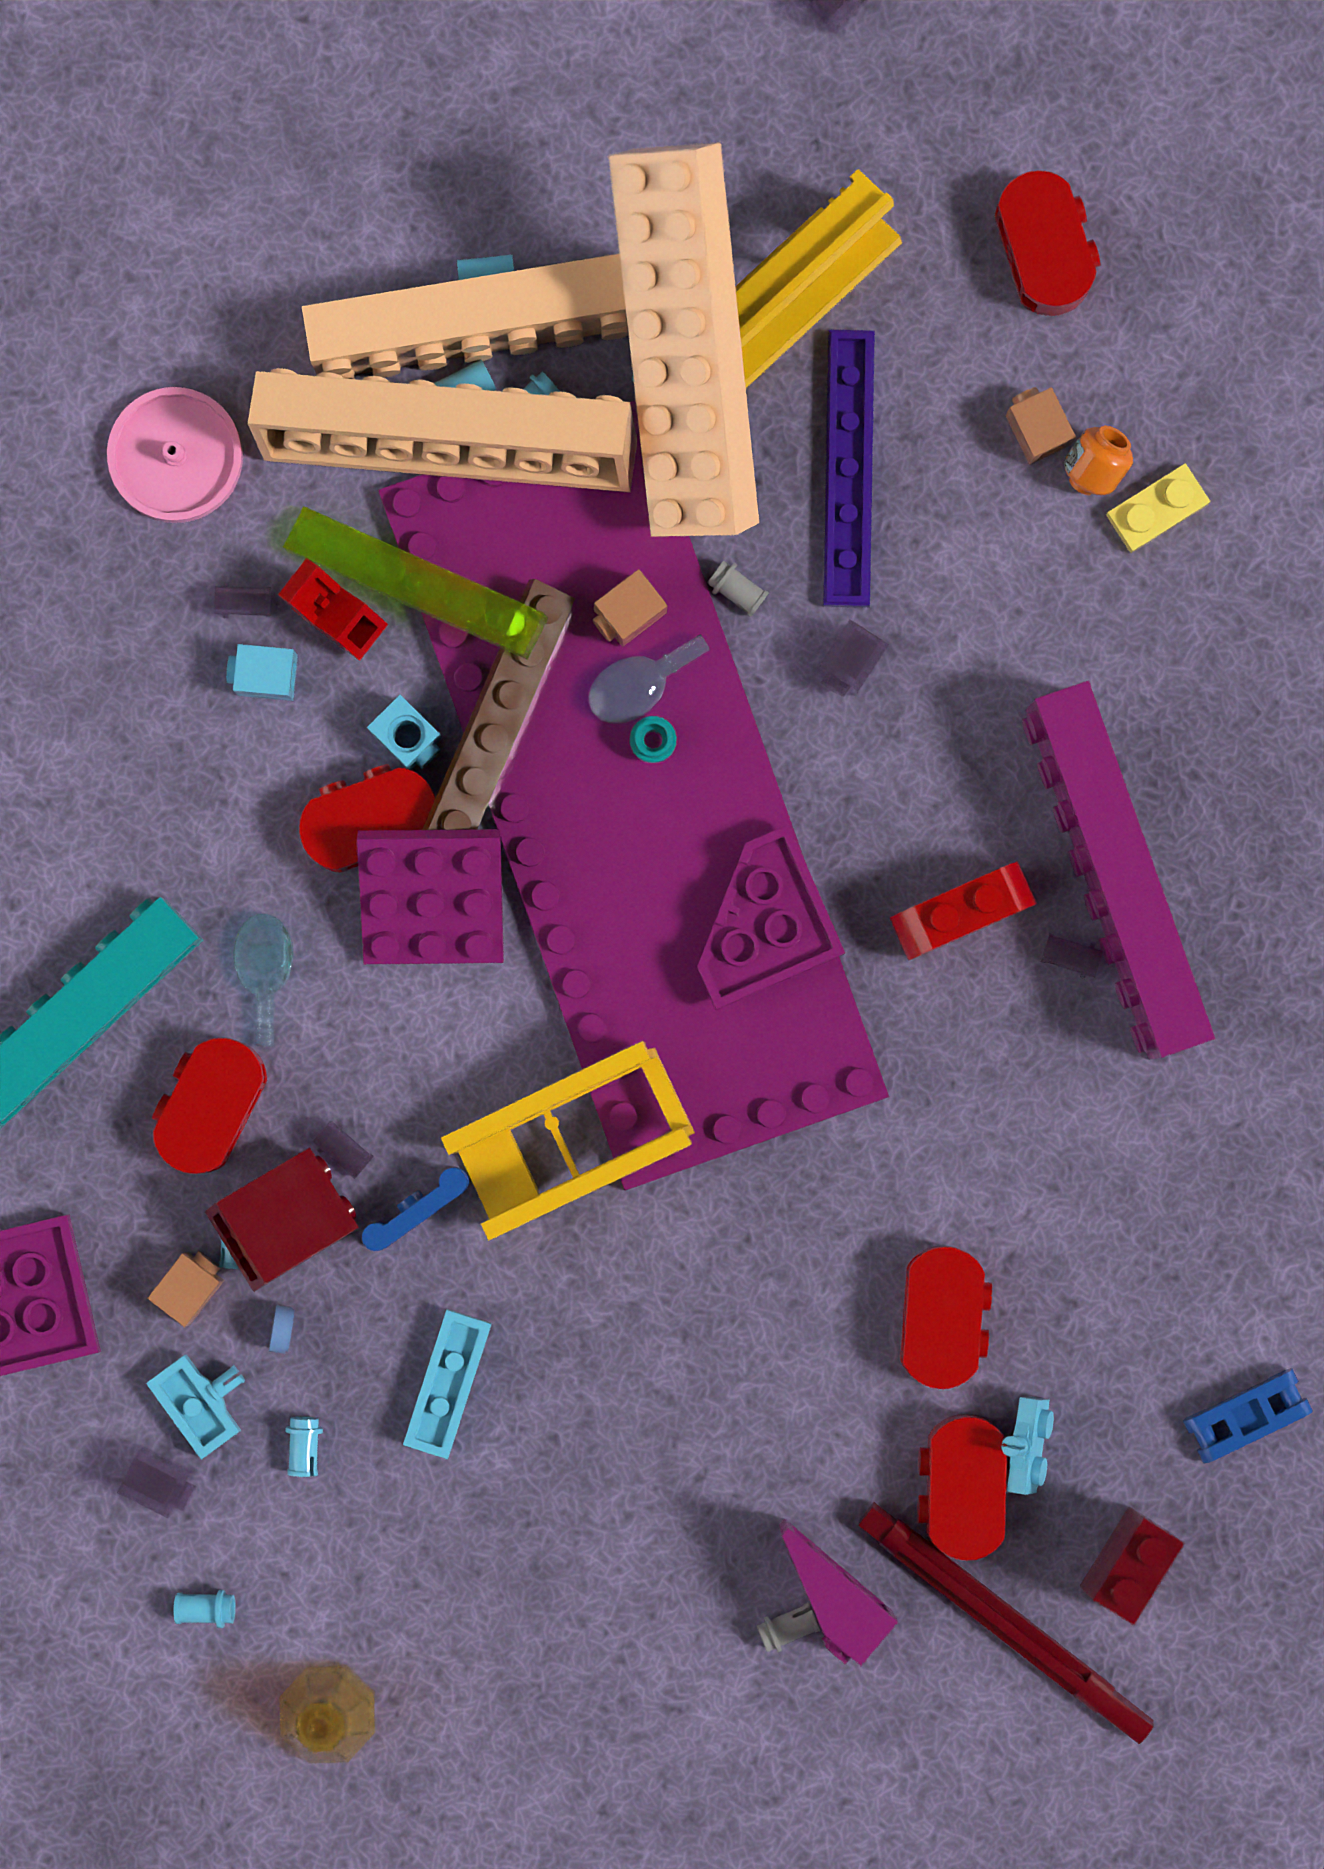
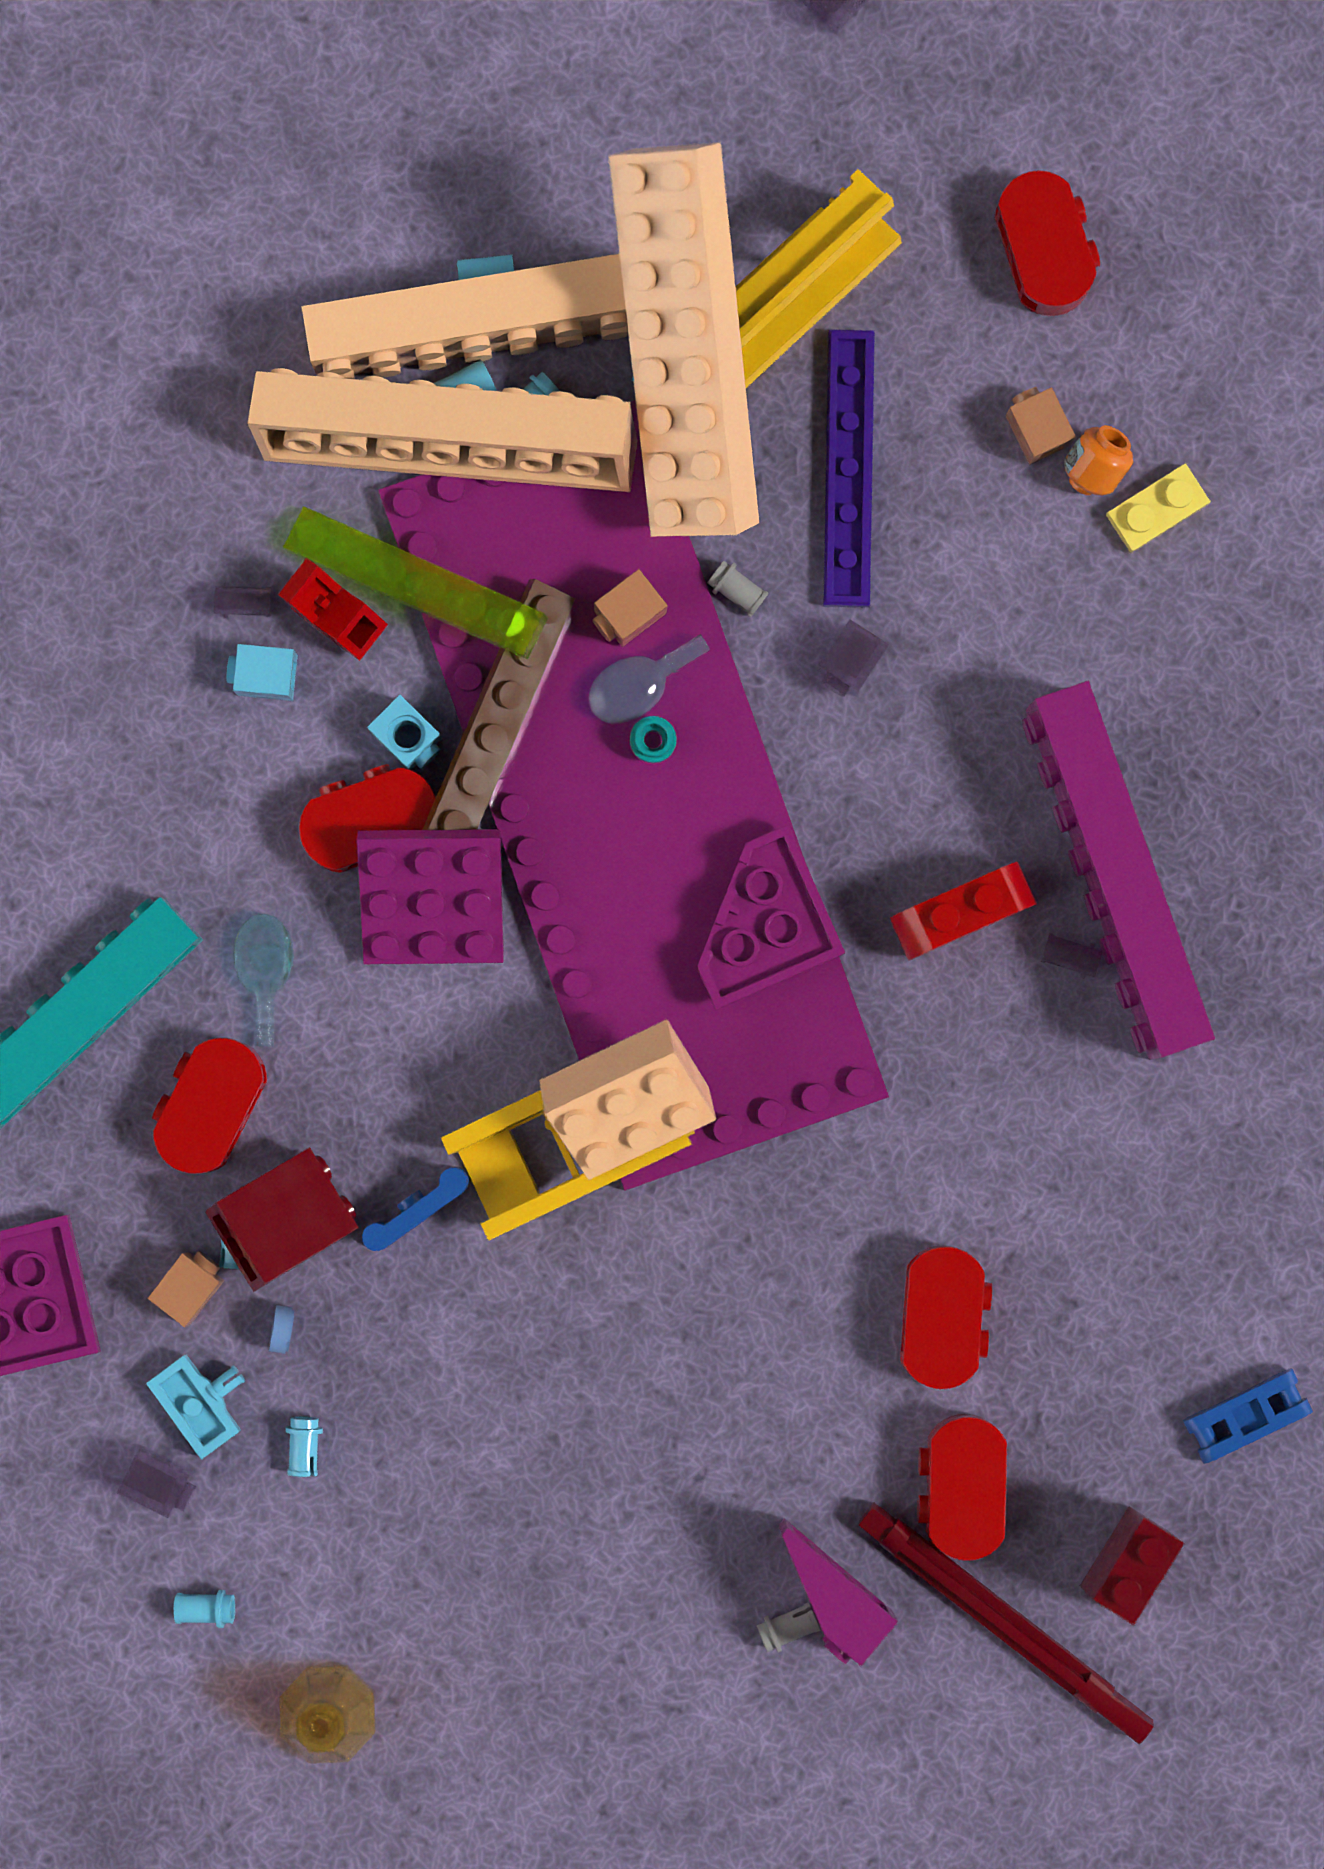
(174, 454): bright pink piece -> none
(342, 1148): clear purple pin -> none
(447, 1384): medium azure plate -> none
(627, 1099): none -> light nougat brick
(1026, 1445): medium azure plate -> none

